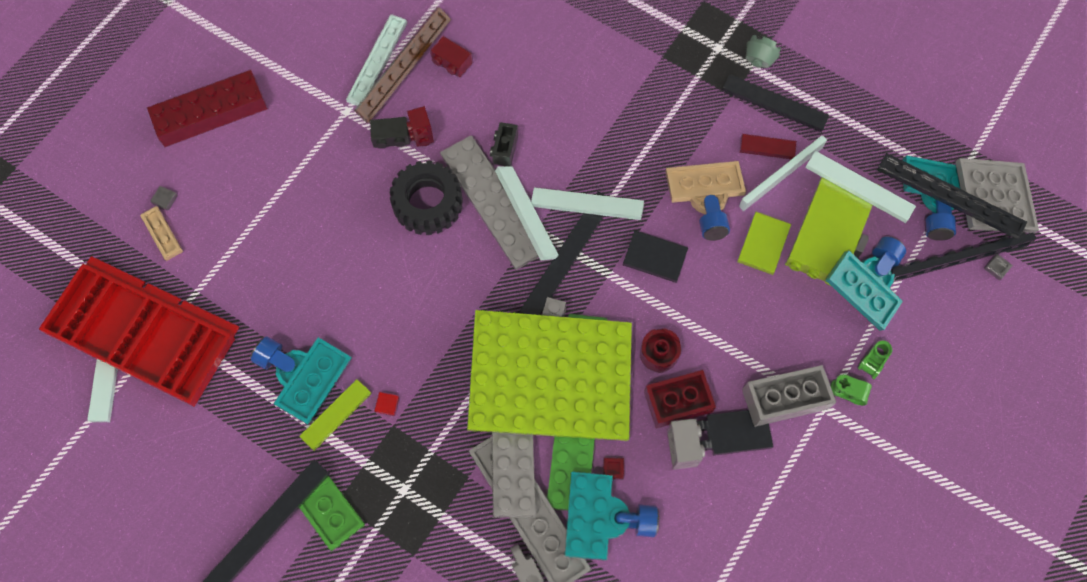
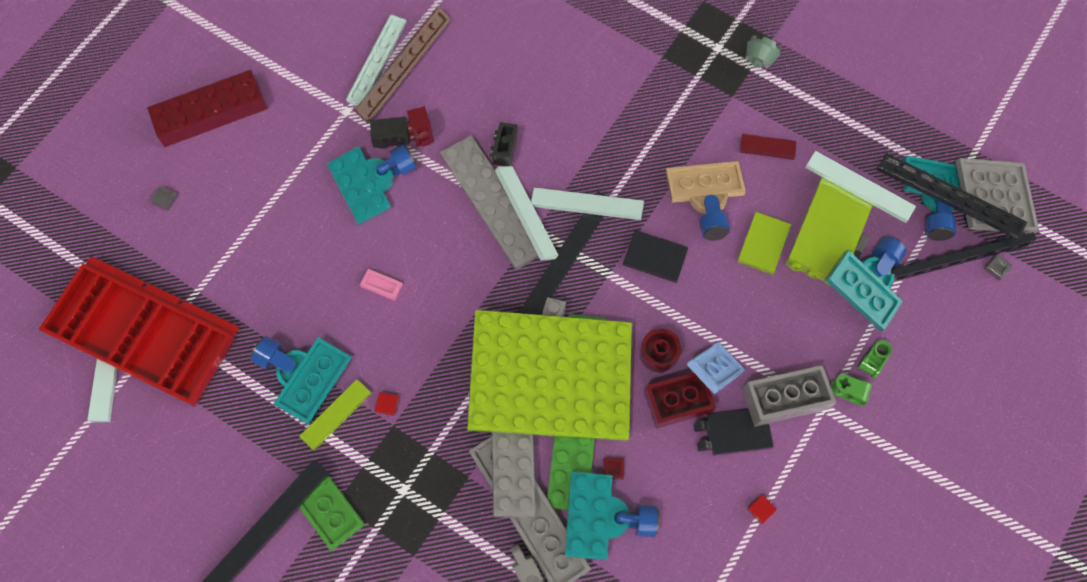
(161, 233): tan tile -> none
(365, 180): none -> teal plate
(381, 284): none -> bright pink tile
(423, 176): black tyre -> none
(451, 56): dark red brick -> none
(685, 444): light grey brick -> none
(716, 367): none -> light blue tile
(762, 509): none -> red tile
(775, 103): black tile -> none
(782, 173): light aqua tile -> none

